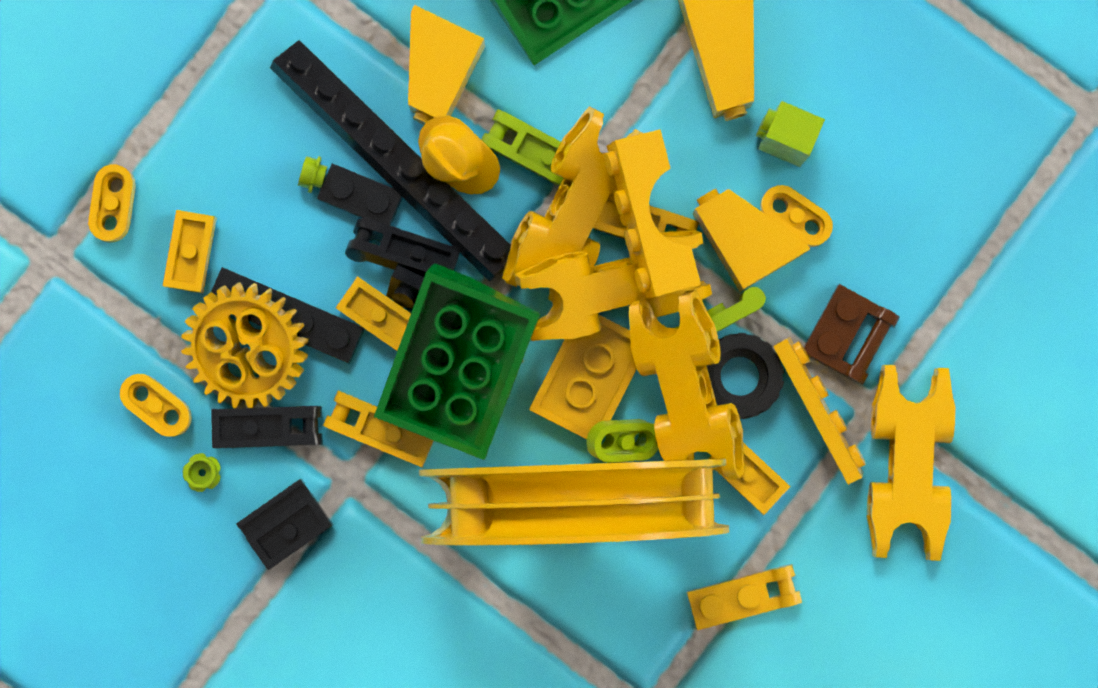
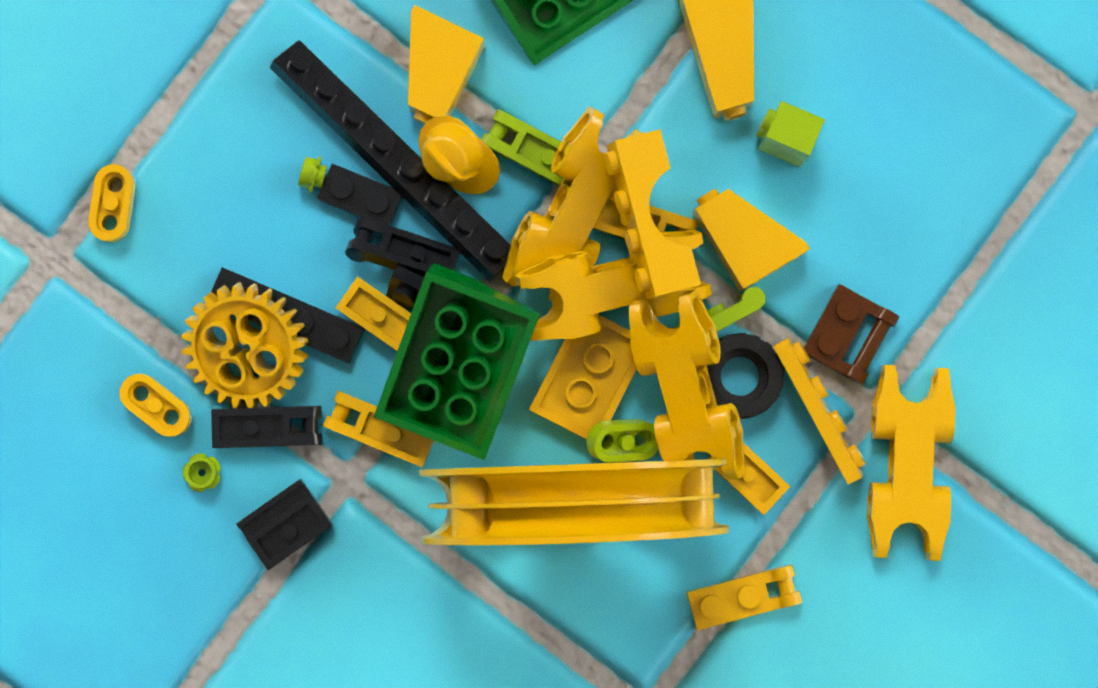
(189, 251): yellow plate -> none
(797, 213): yellow plate -> none

